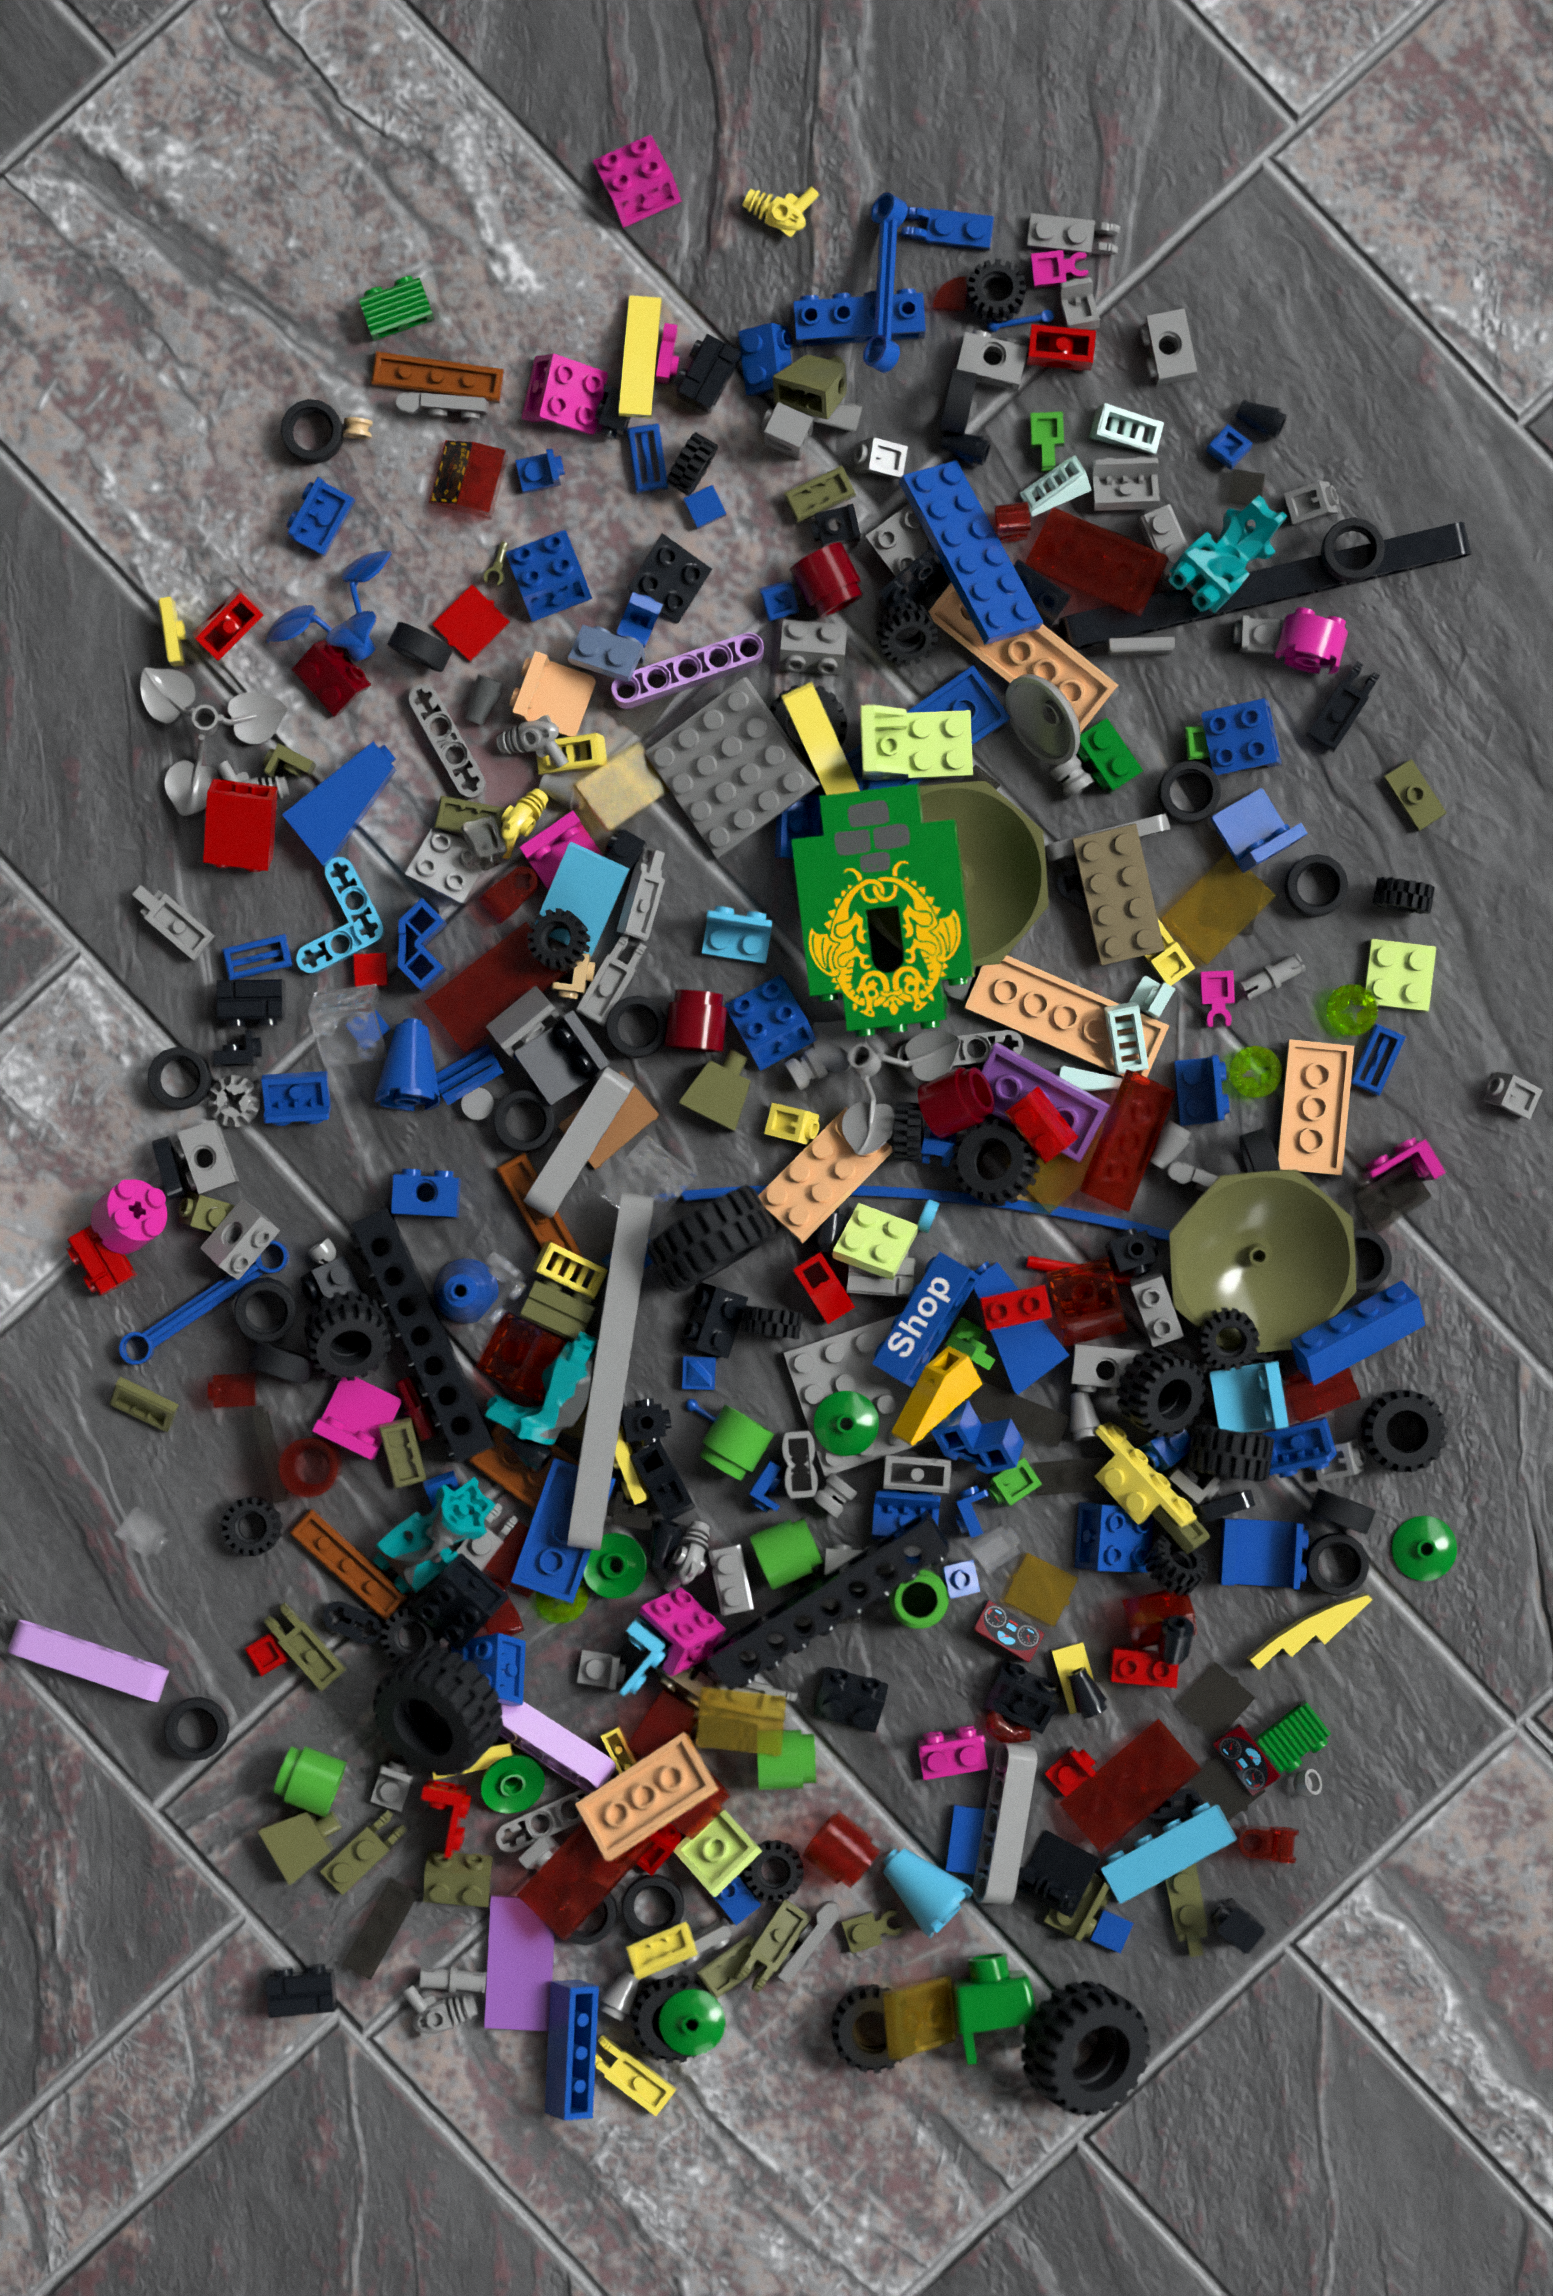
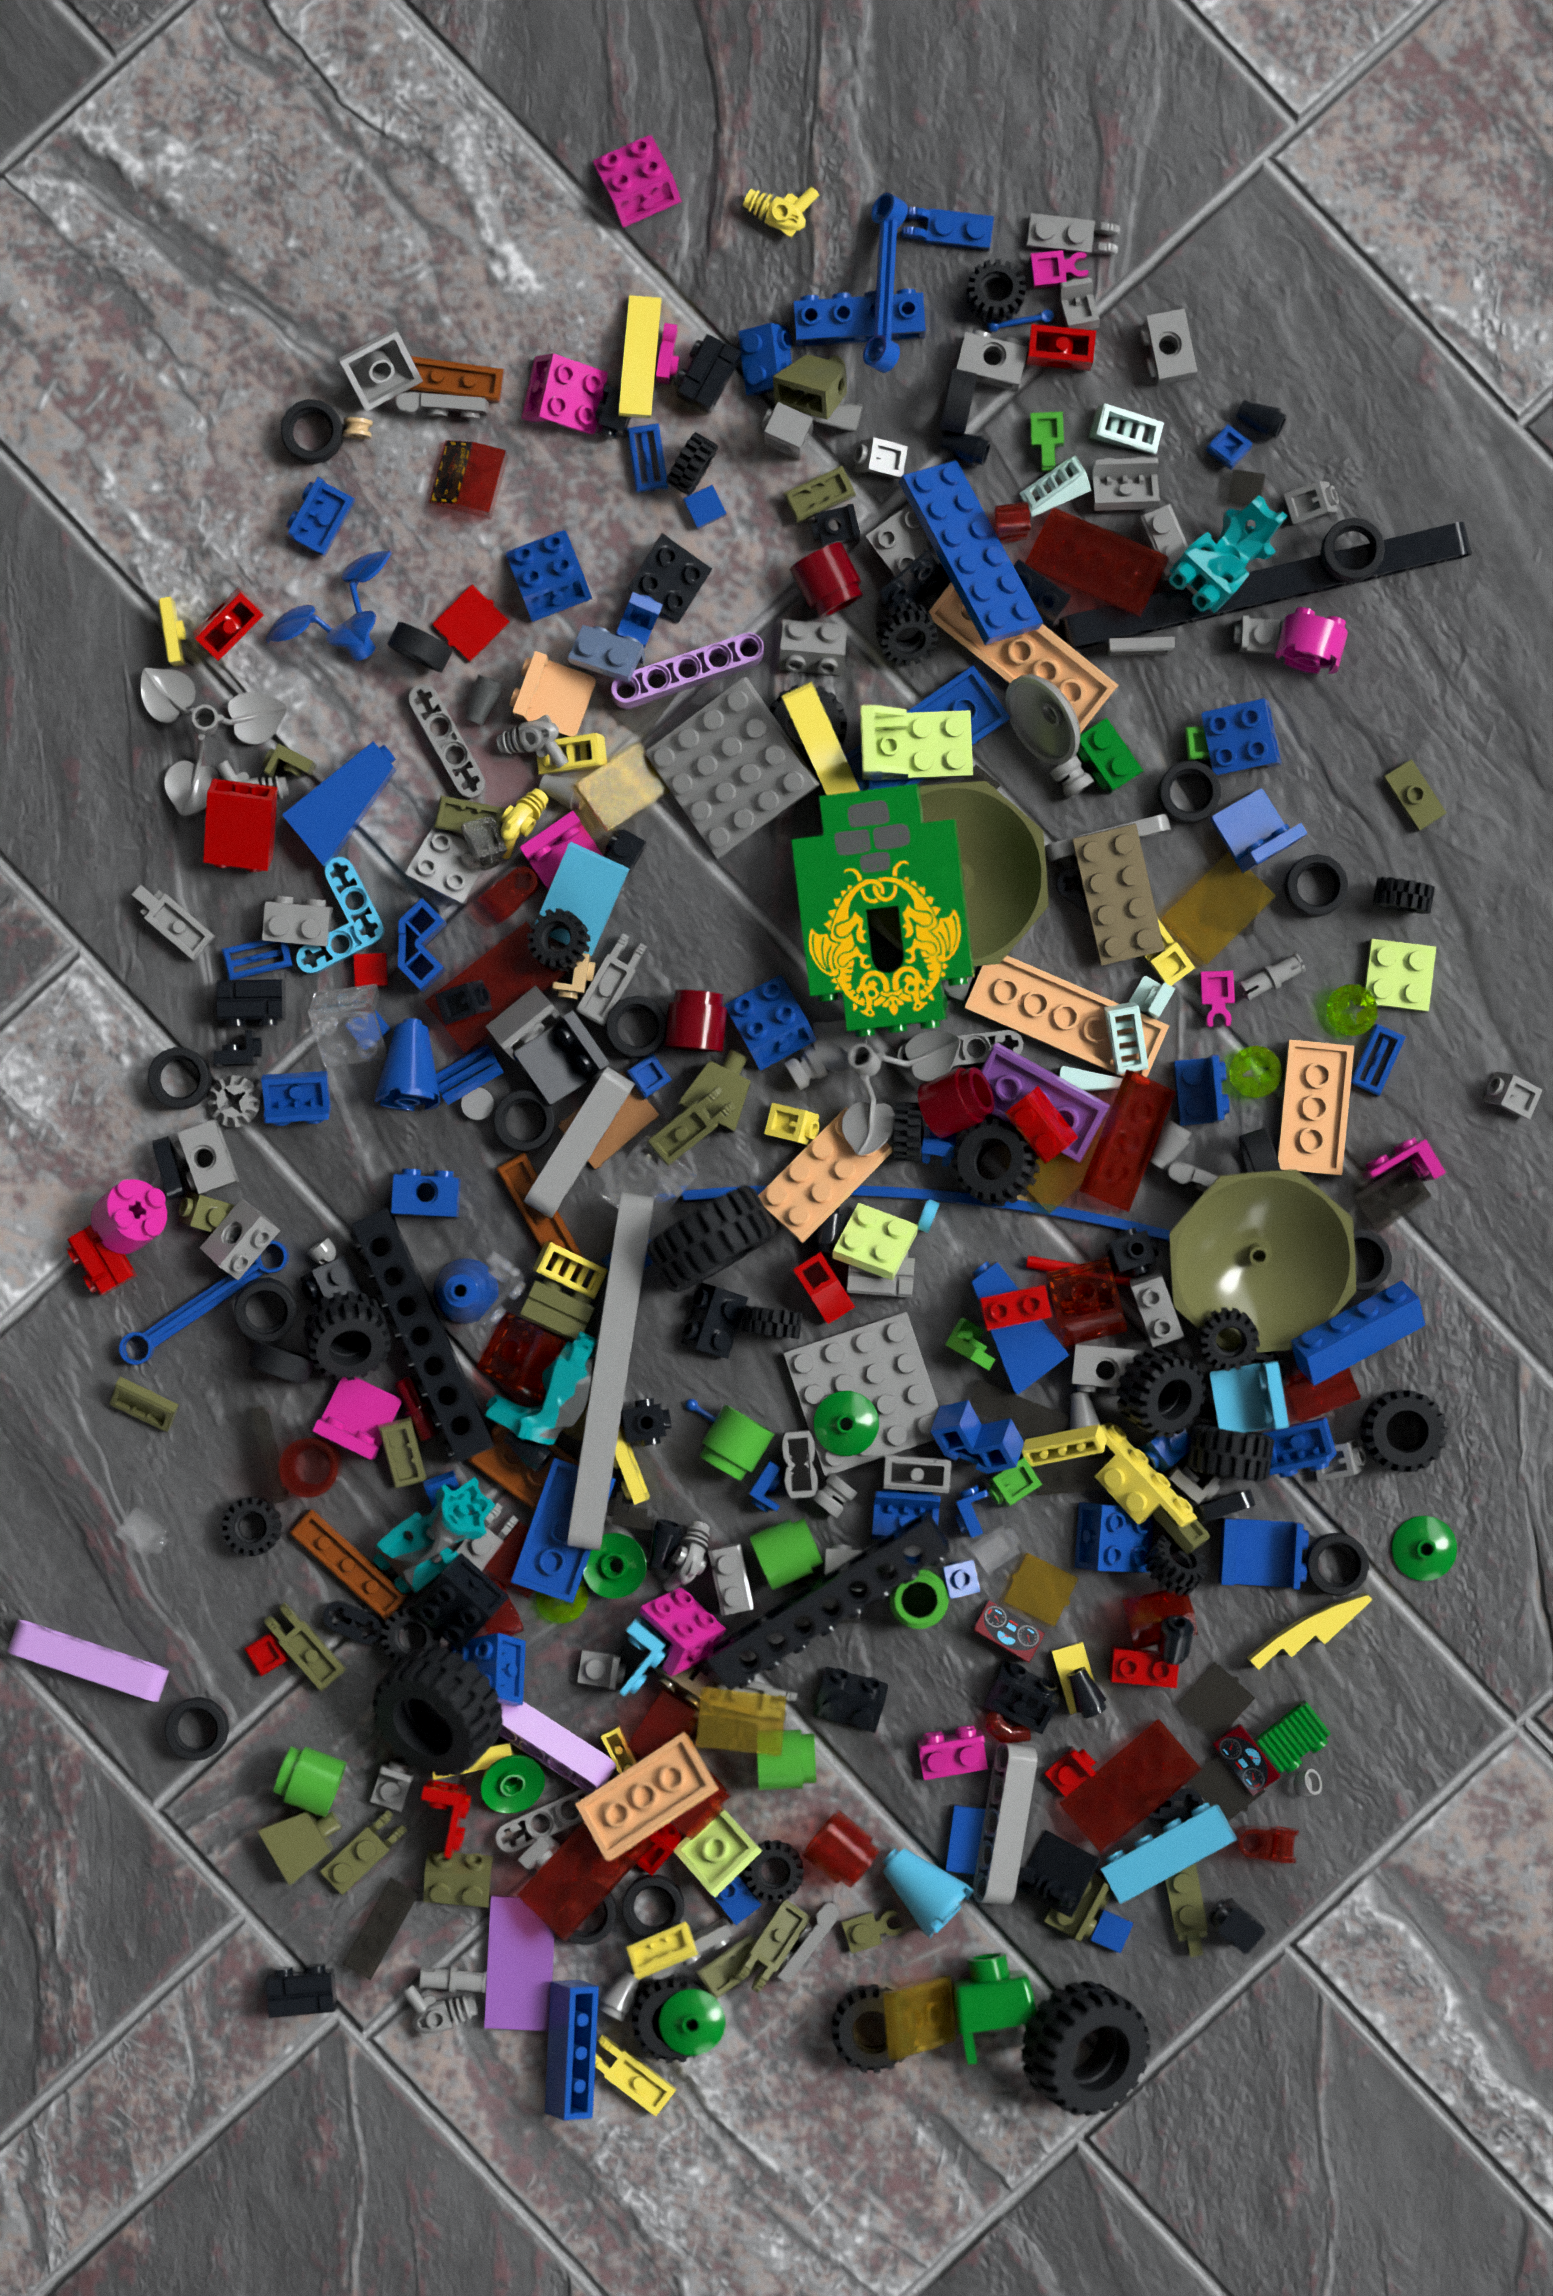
(233, 1390): clear red bracket -> none
(297, 922): none -> light grey bracket
(331, 676): dark red bracket -> none
(380, 369): none -> light grey slope
(396, 307): green brick -> none
(464, 1001): none -> black bracket
(498, 564): olive hand -> none
(540, 471): blue bracket -> none
(642, 896): light grey hinge -> none
(648, 1076): none -> blue tile
(663, 1481): black brick -> none
(688, 1127): none -> olive hinge
(699, 1373): blue tile -> none
(737, 935): medium azure bracket -> none
(779, 600): blue tile -> none
(797, 822): blue bracket -> none
(925, 1319): blue brick -> none
(938, 1391): yellow slope -> none
(951, 295): clear red tile -> none
(1064, 1445): none -> light yellow piece
(1341, 710): black hinge -> none
(1342, 1511): black tyre -> none

